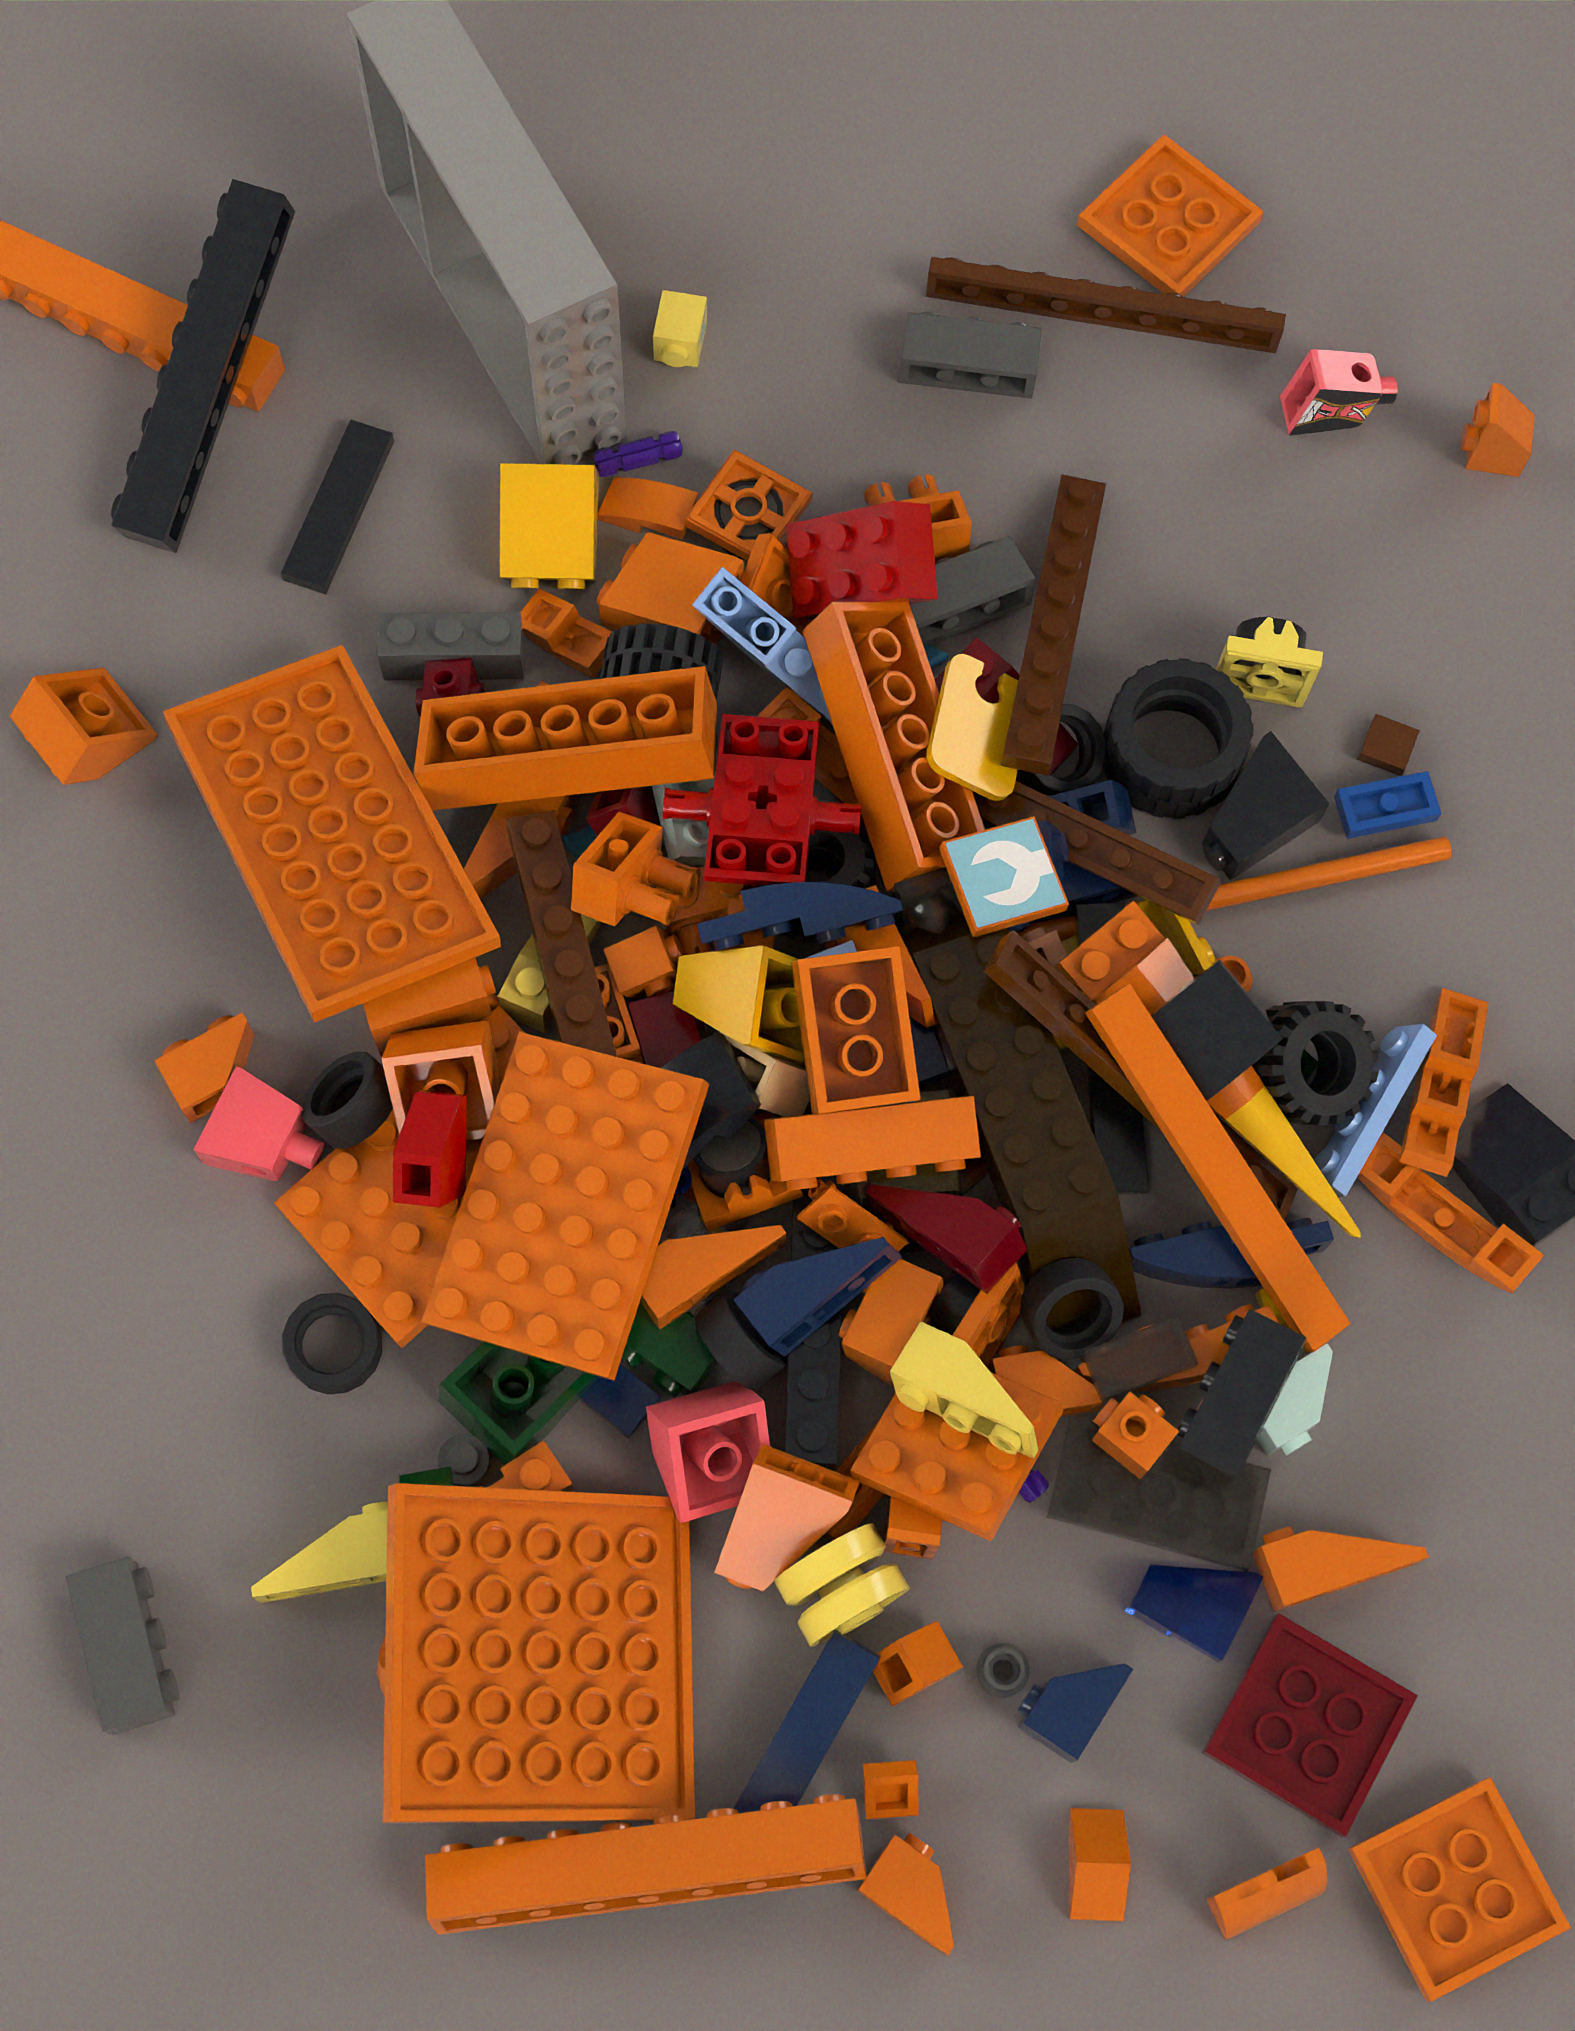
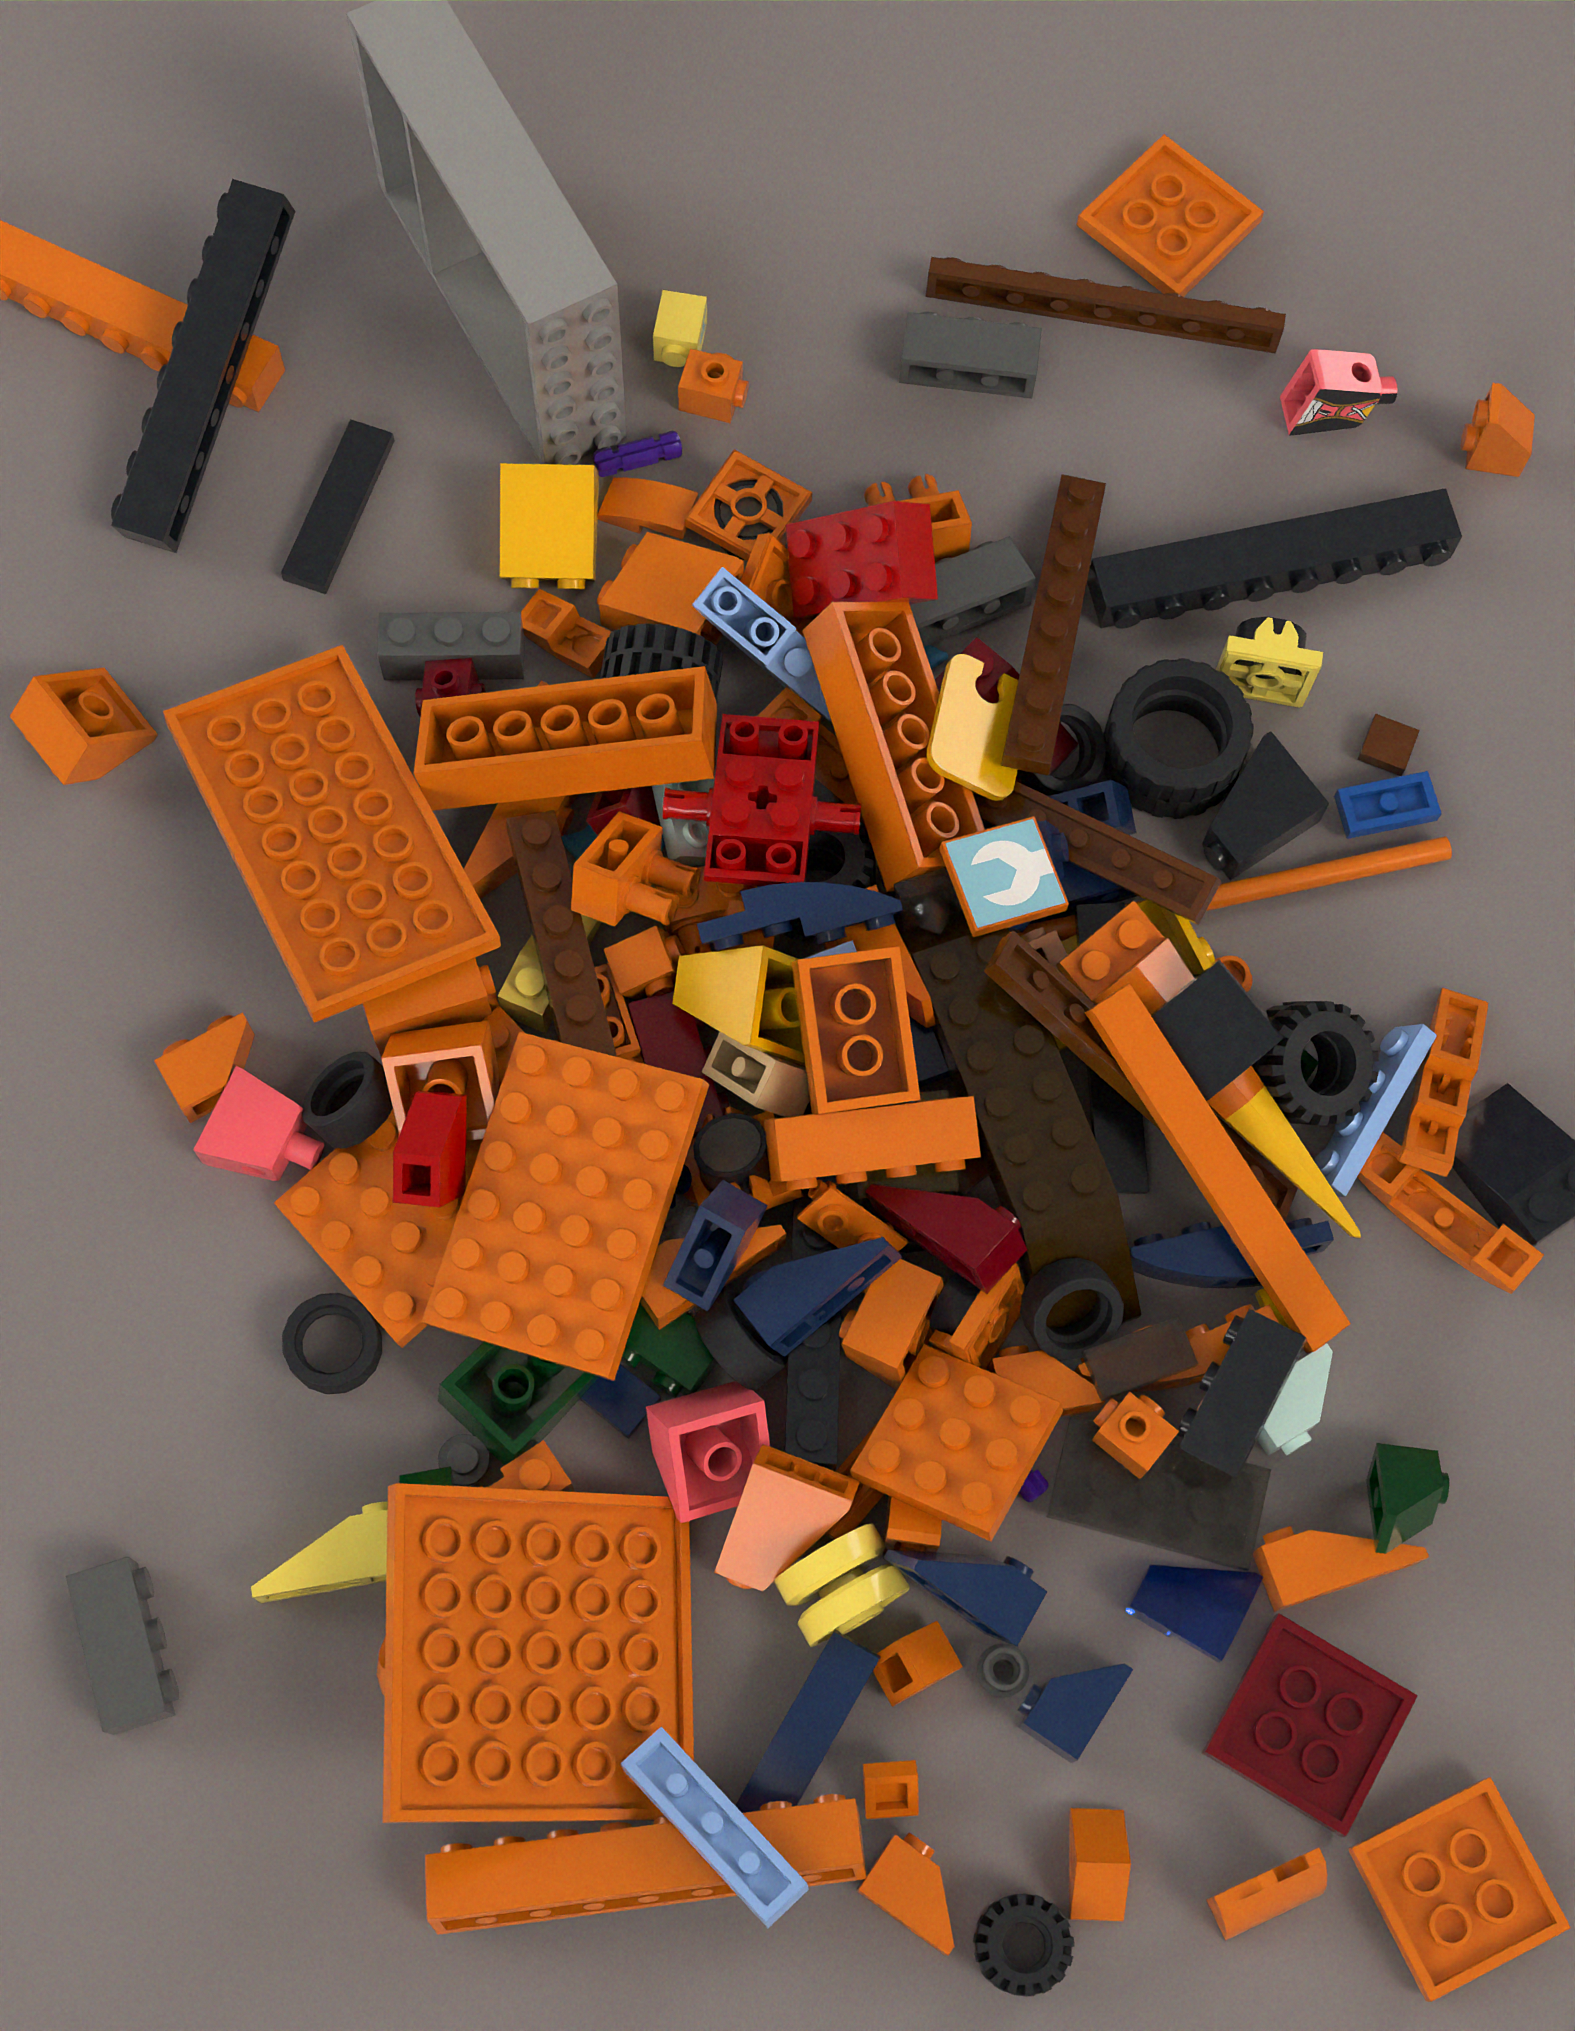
(712, 385): none -> orange brick
(714, 1244): none -> dark blue slope
(715, 1827): none -> light blue plate
(729, 1095): black slope -> none
(951, 1381): light yellow slope -> none
(982, 1590): none -> dark blue slope
(1055, 1933): none -> black tyre
(1273, 559): none -> black brick
(1403, 1493): none -> dark green slope

